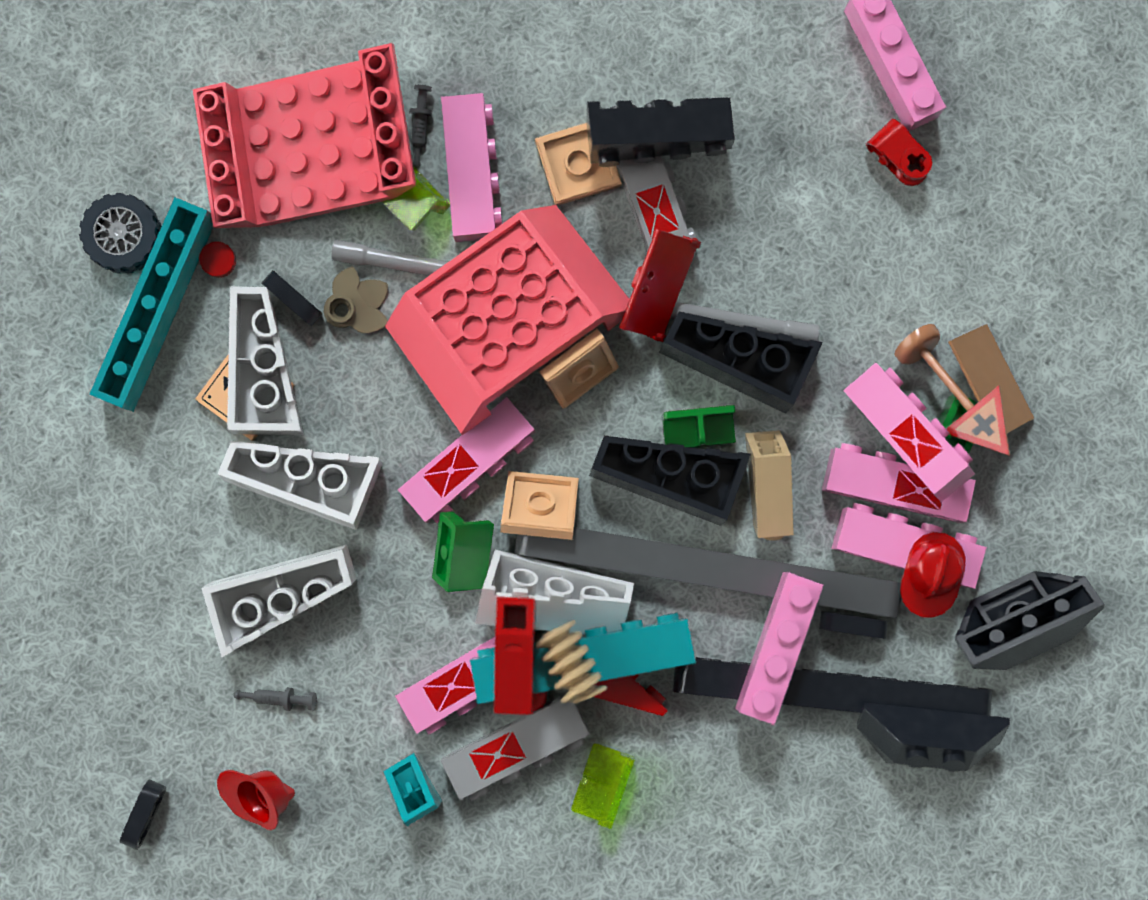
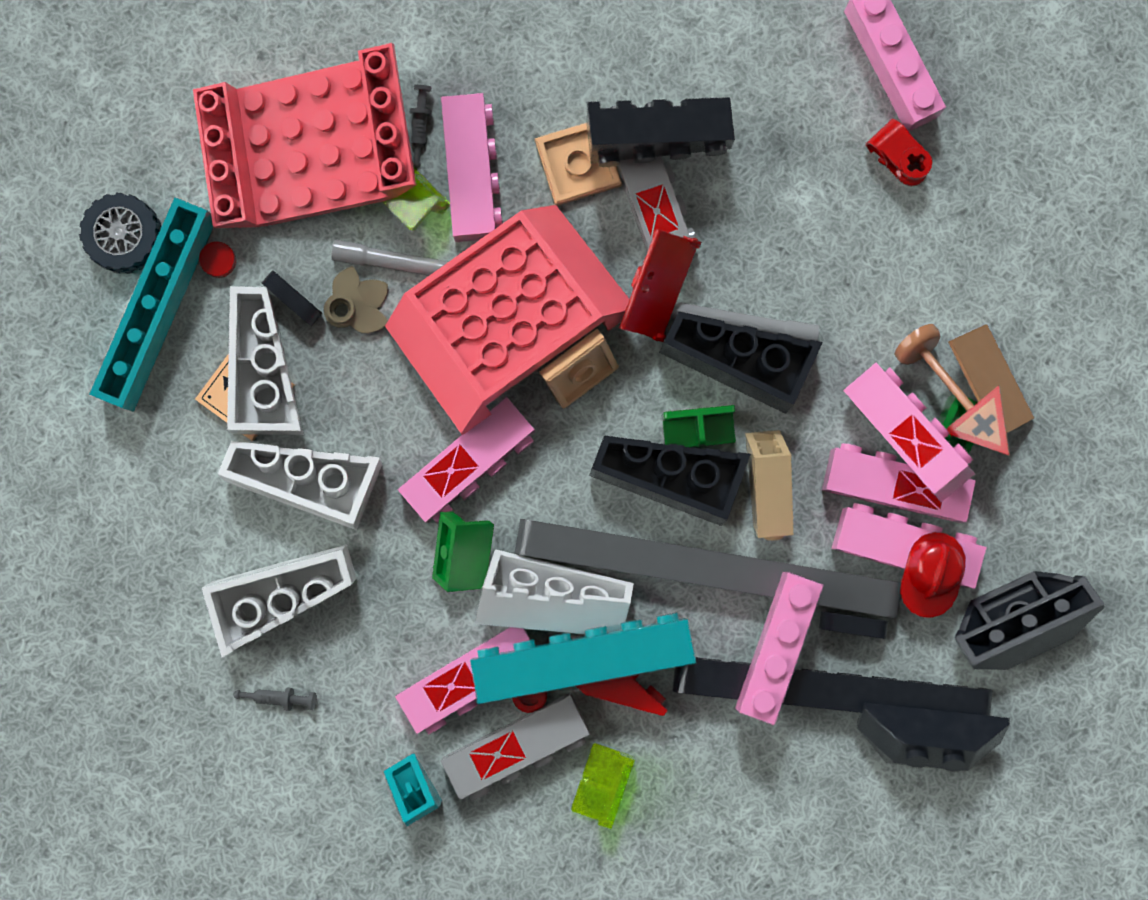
(142, 814): black beam -> none
(255, 796): red piece -> none
(514, 655): red slope -> none
(539, 505): light nougat tile -> none
(570, 663): tan piece -> none

